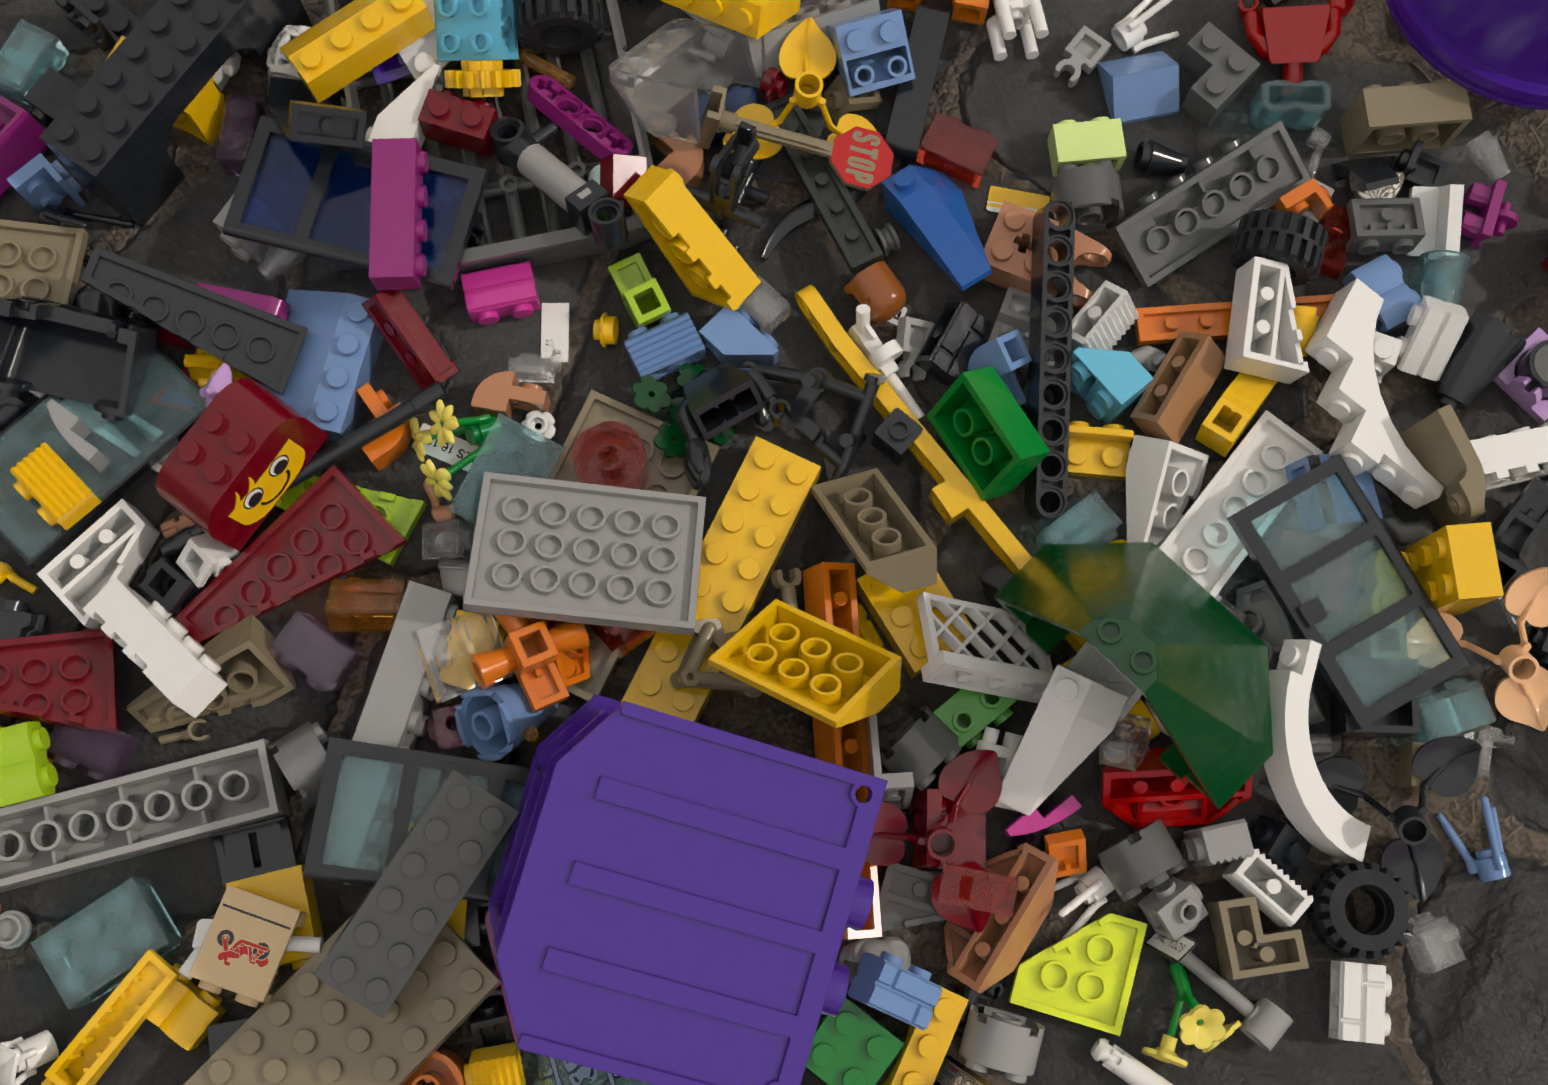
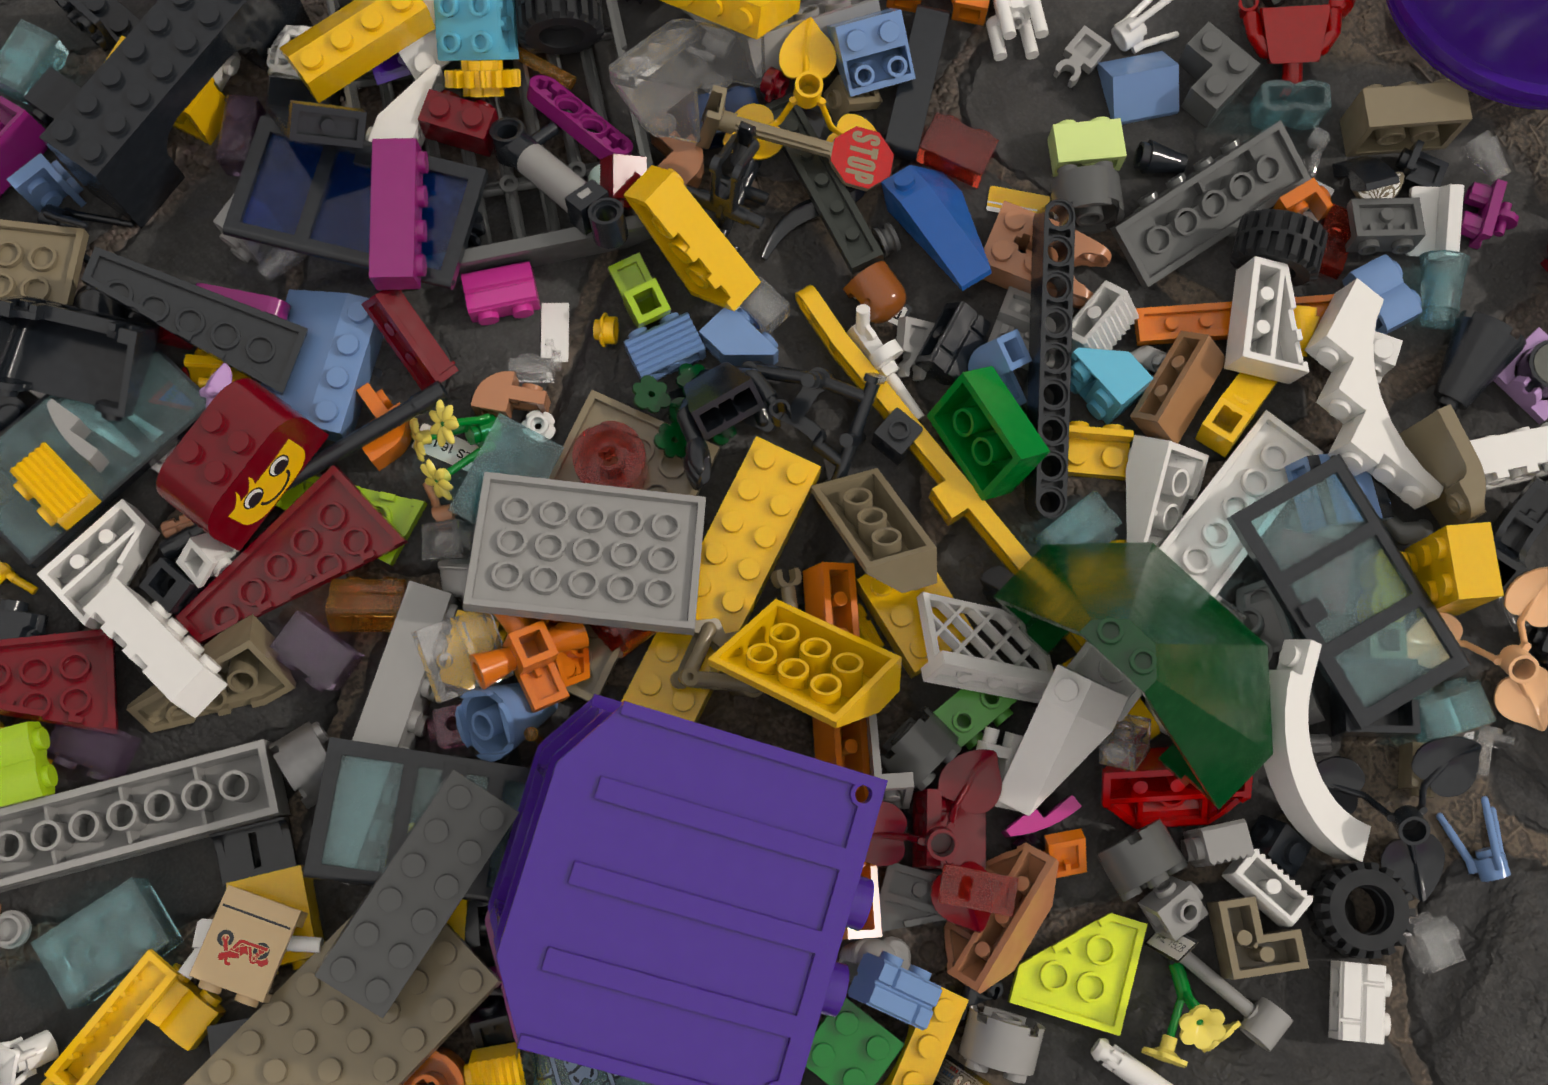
(186, 734): dark tan hand -> none
(1091, 888): white plant -> none
(1431, 337): white brick -> none

